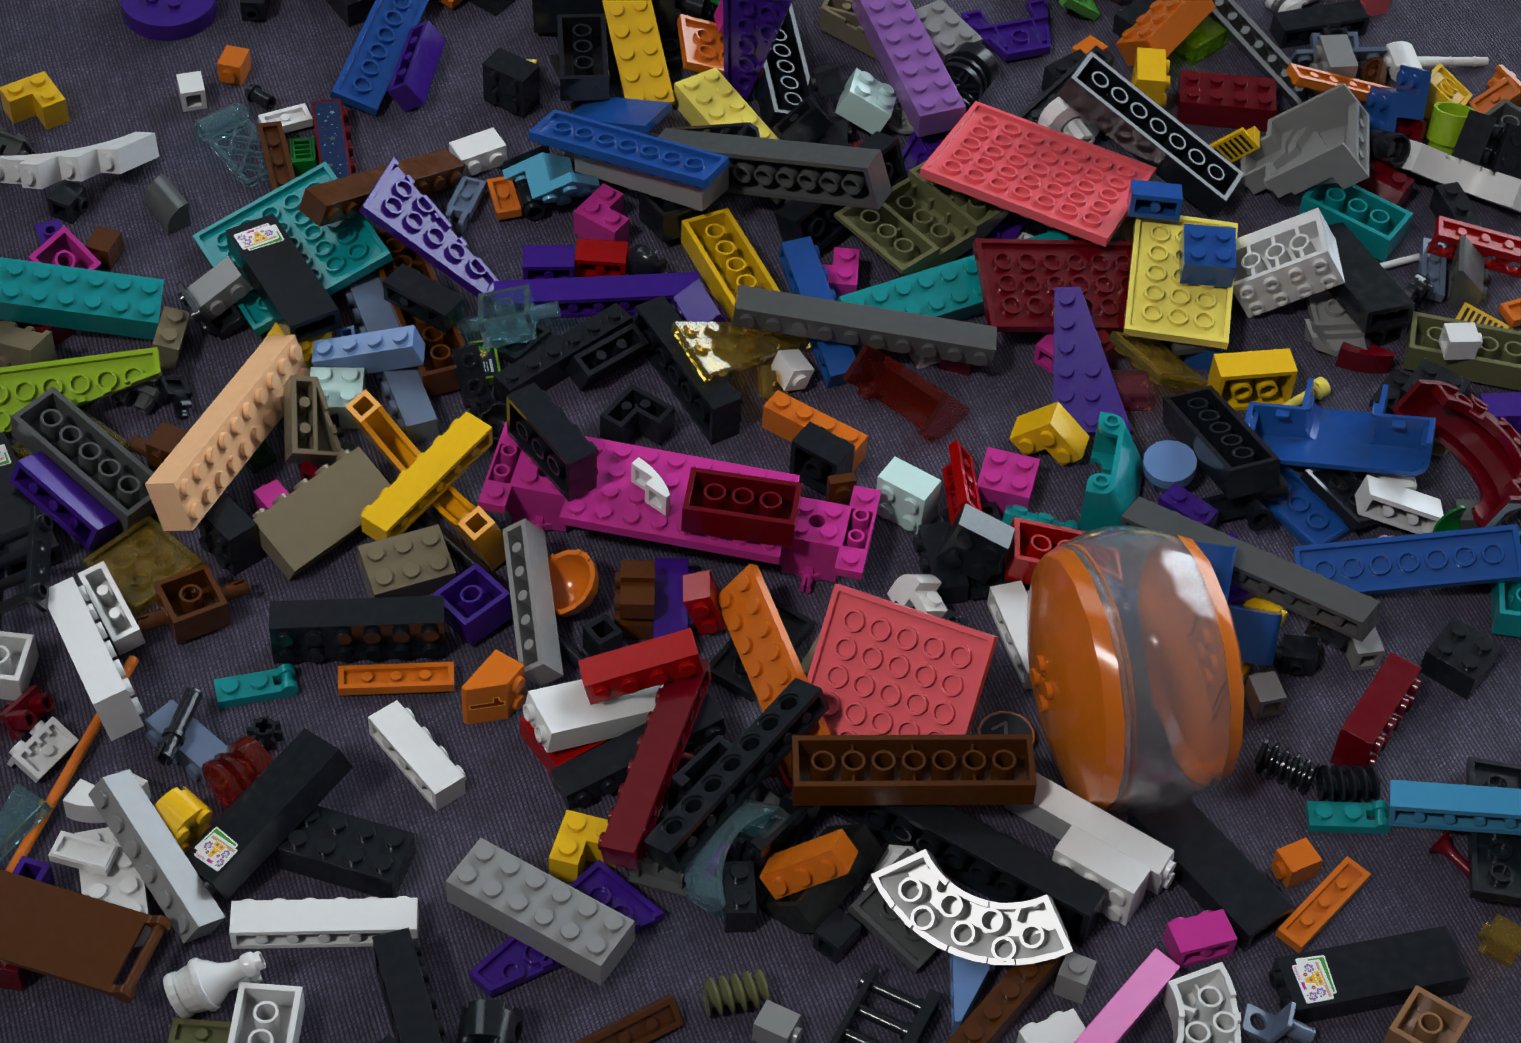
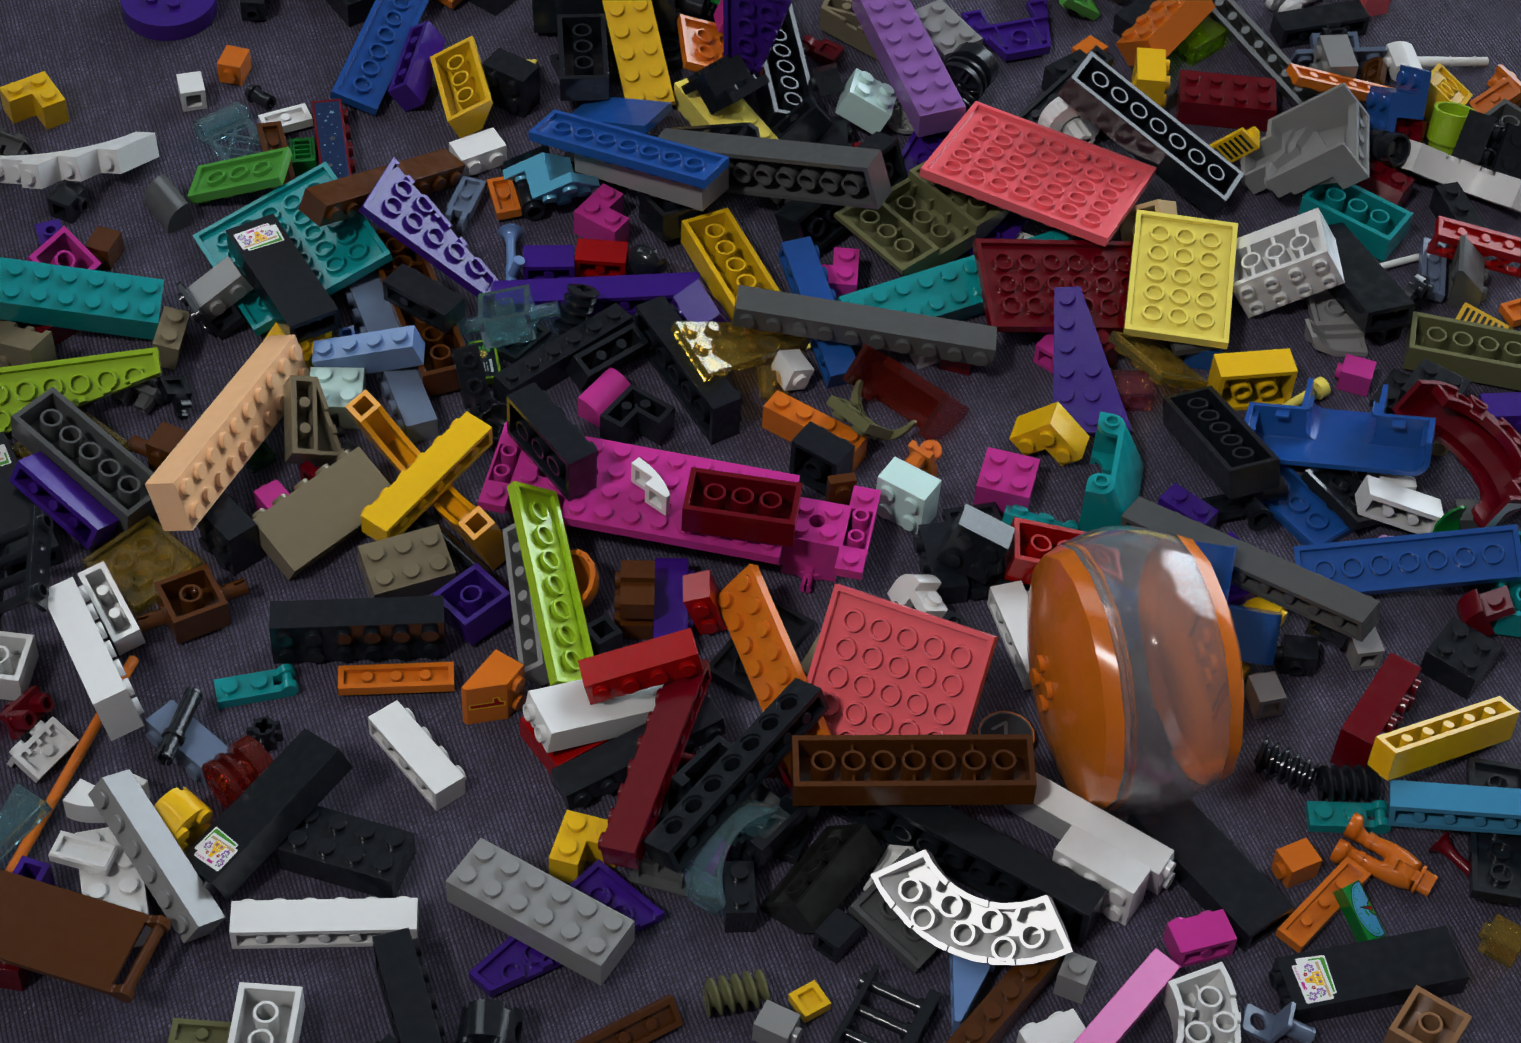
(205, 983): white piece -> none
(240, 175): none -> bright green plate
(462, 86): none -> yellow slope
(511, 234): none -> medium blue piece
(551, 580): none -> lime plate
(576, 307): none -> black piece
(601, 395): none -> dark pink brick
(724, 82): none -> black bracket
(809, 864): orange brick -> none
(809, 1001): none -> yellow plate
(824, 51): none -> dark red plate
(854, 413): none -> olive piece
(925, 456): none -> orange hips
(962, 485): red fence -> none
(1154, 200): blue brick -> none
(1168, 464): medium blue piece -> none
(1207, 255): blue brick -> none
(1355, 375): none -> dark pink brick
(1359, 912): none -> slope
(1374, 360): dark red slope -> none
(1398, 867): none -> orange piece
(1443, 738): none -> yellow brick
(1460, 341): white brick -> none
(1480, 609): none -> dark red brick

